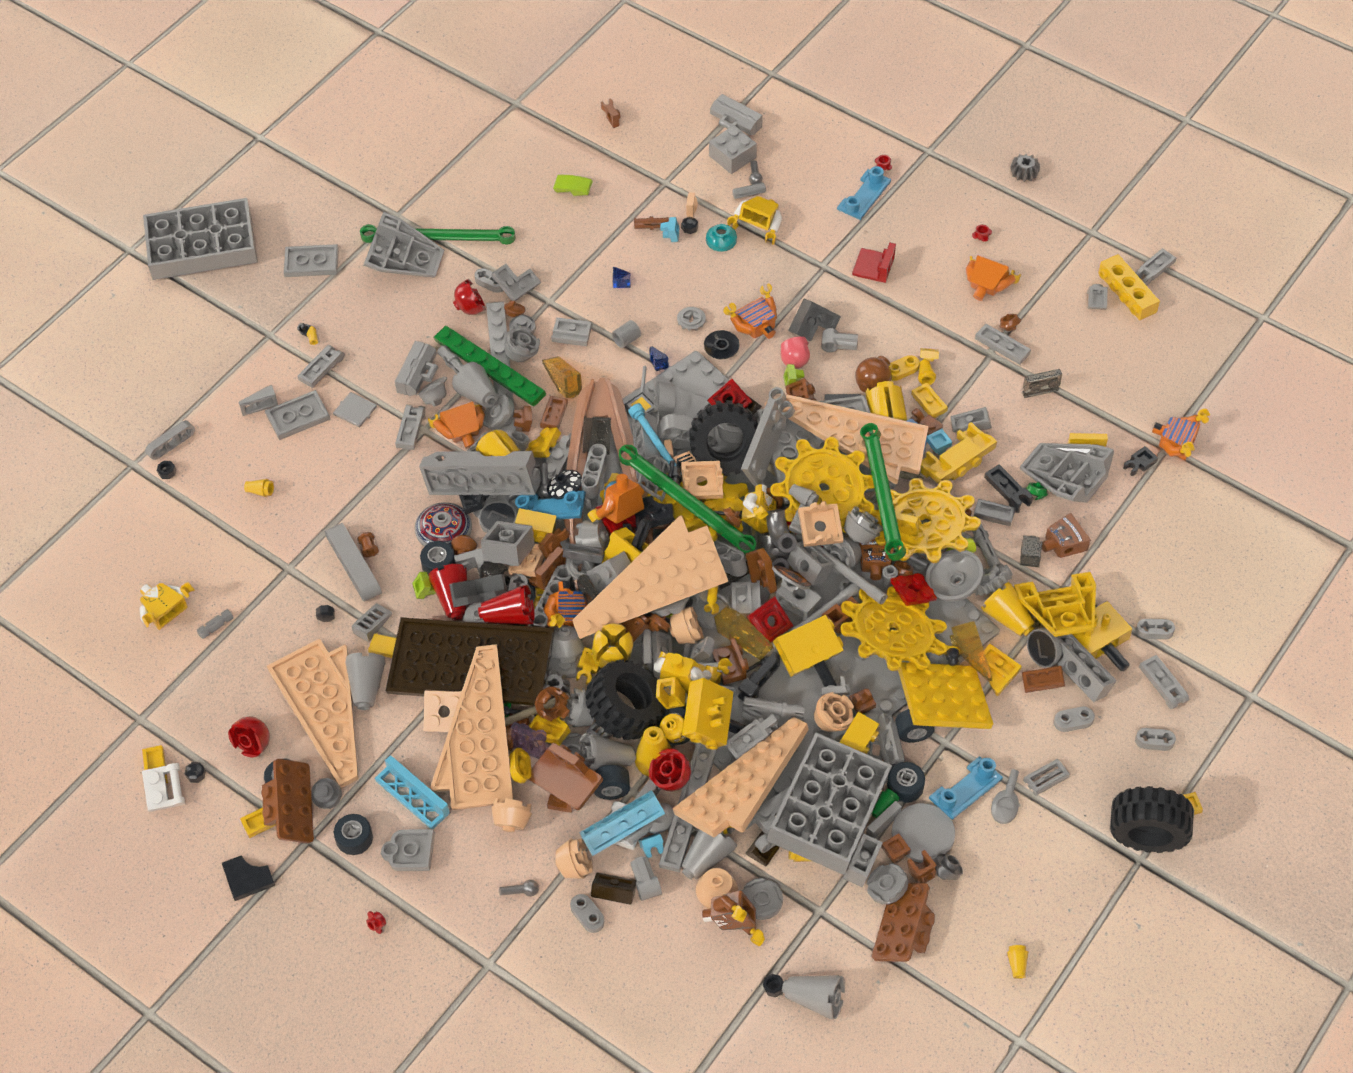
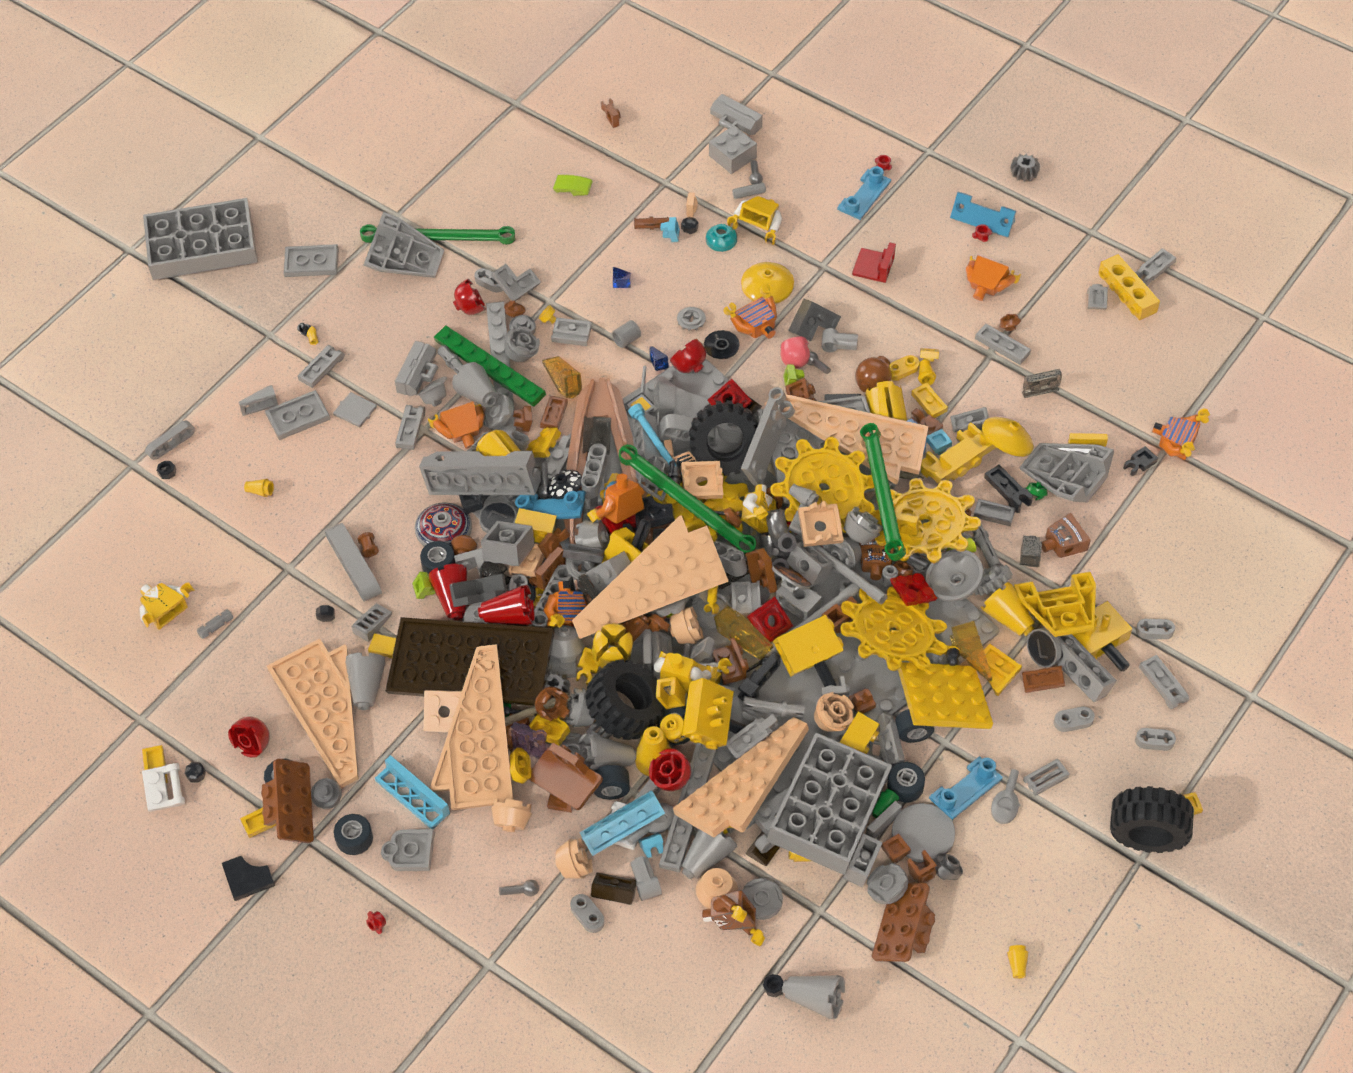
(547, 314): none -> yellow tile
(690, 358): none -> red cylinder
(764, 273): none -> yellow dish
(813, 360): none -> flat silver bar
(977, 215): none -> dark azure brick
(1008, 436): none -> yellow dish

